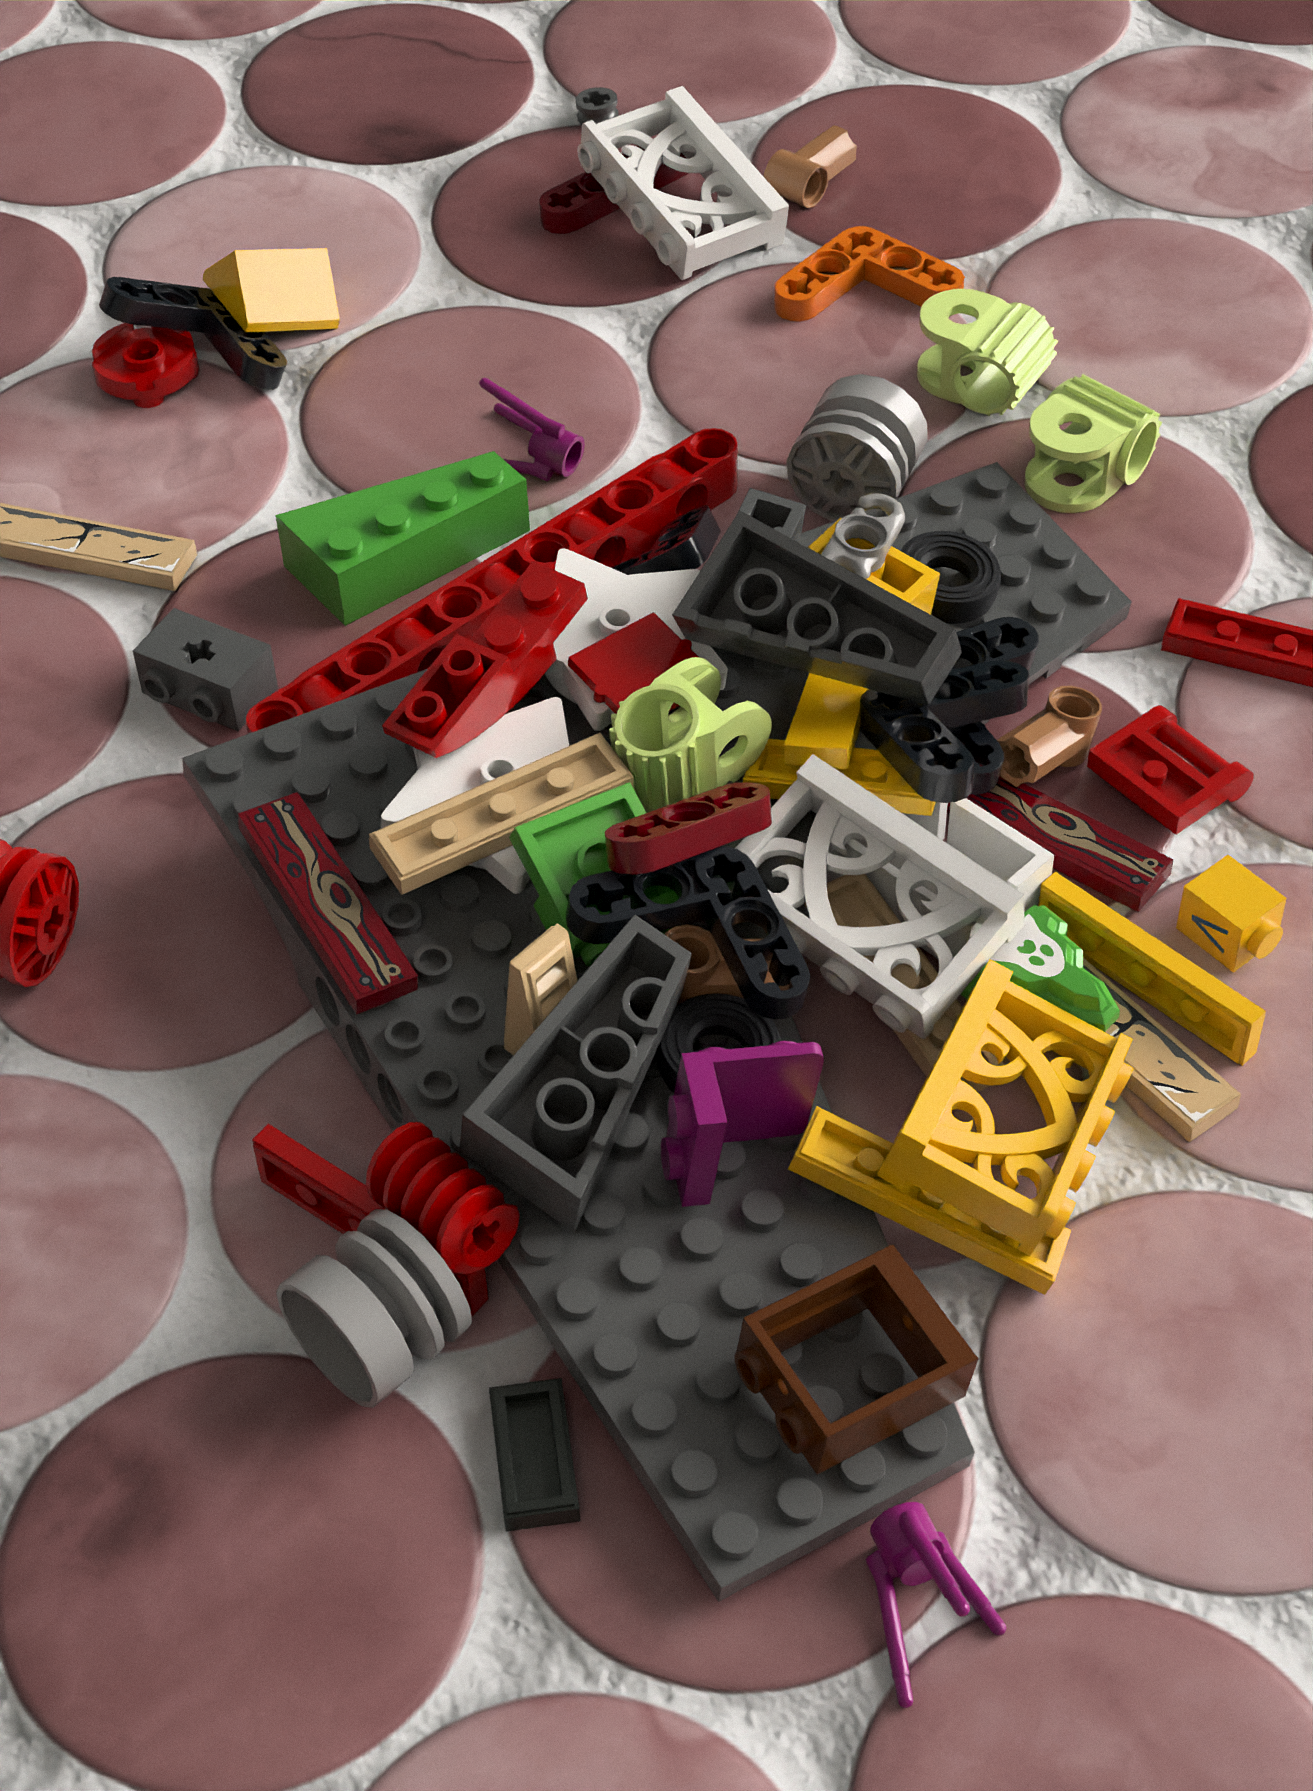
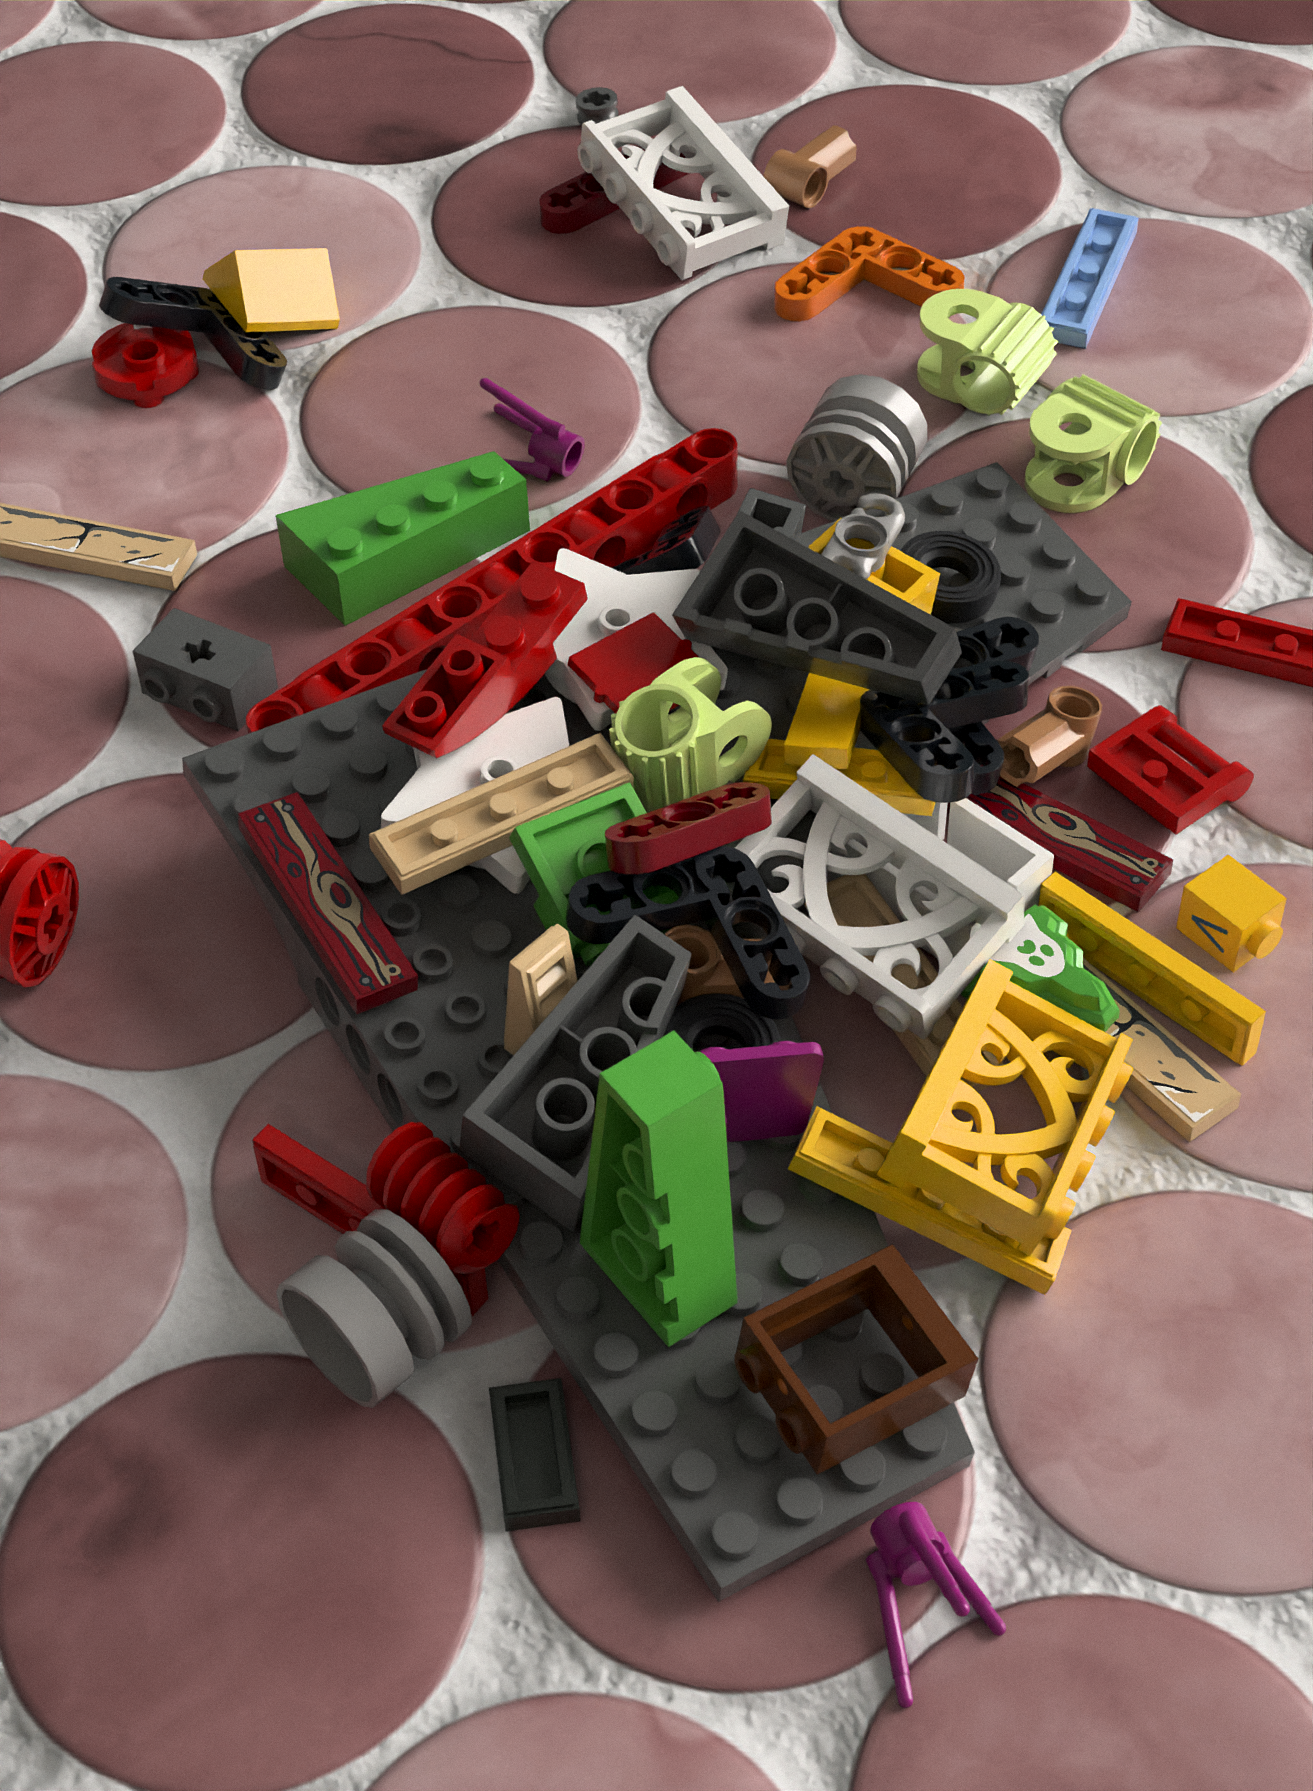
(662, 1188): none -> bright green wedge
(1089, 276): none -> light blue tile

